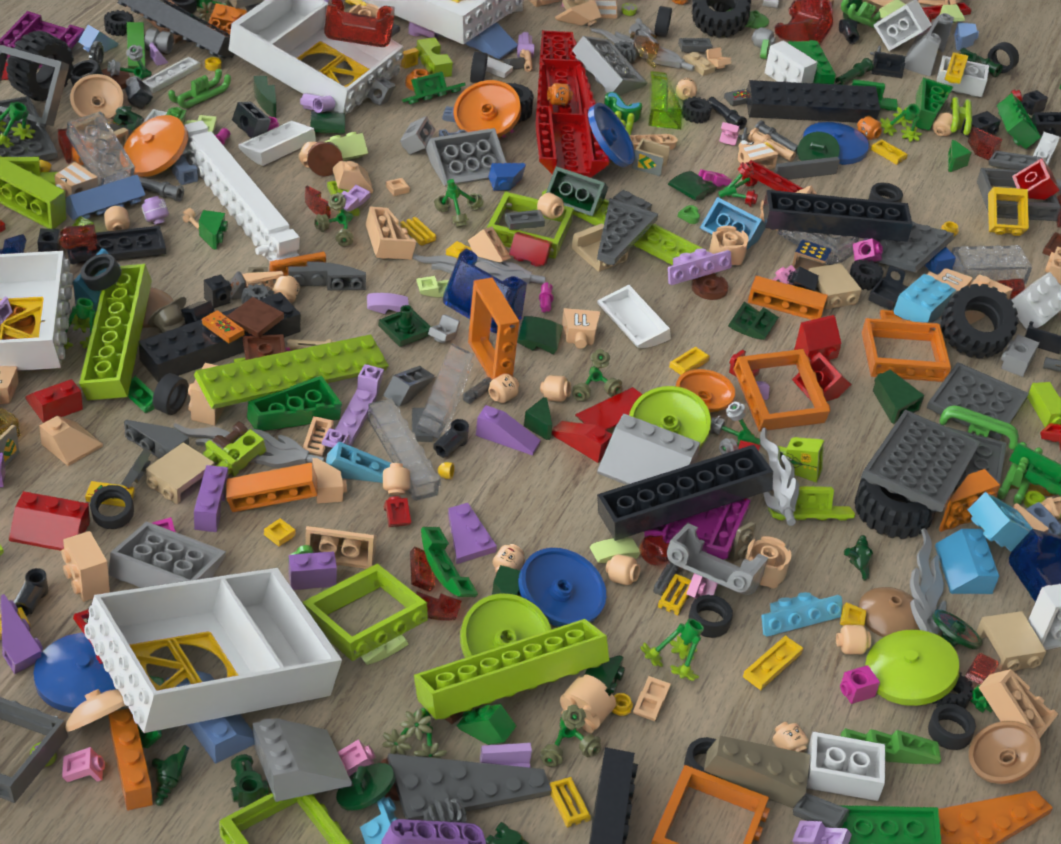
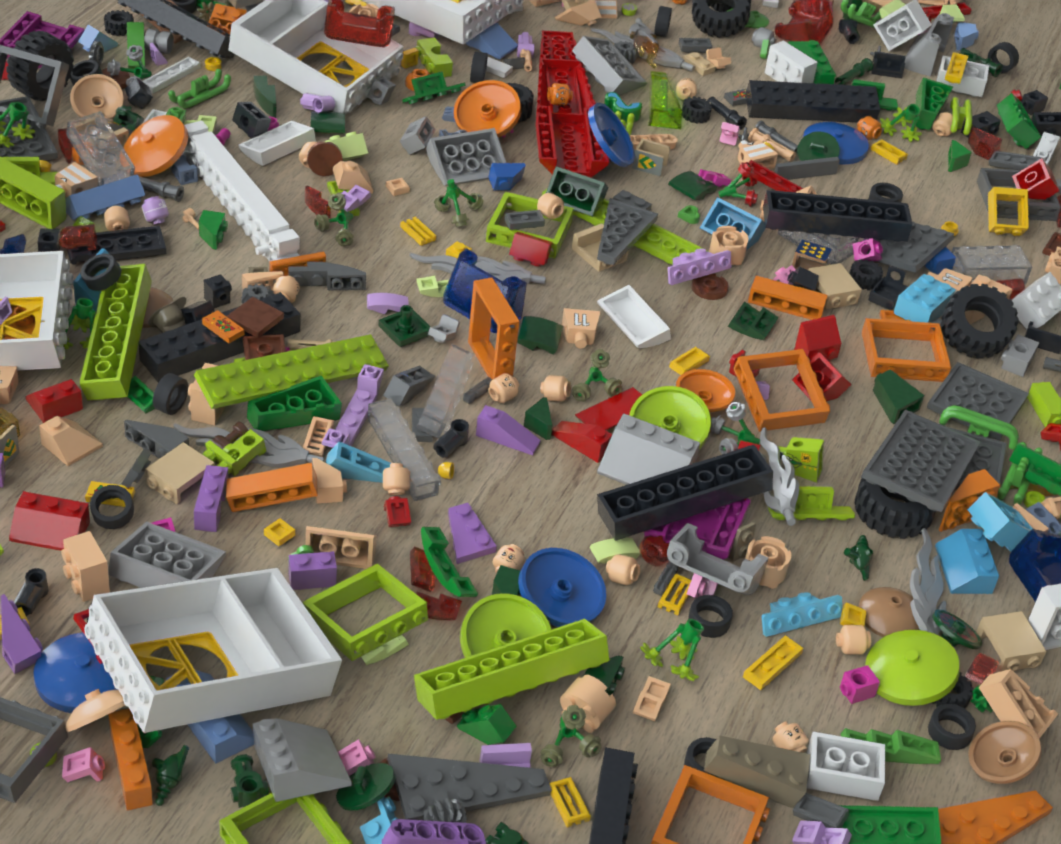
(238, 285): flat silver slope -> none
(387, 236): light nougat wedge -> none
(418, 724): olive plant -> none
(489, 246): light nougat slope -> none
(546, 297): dark pink axle -> none
(623, 704): yellow plate -> none

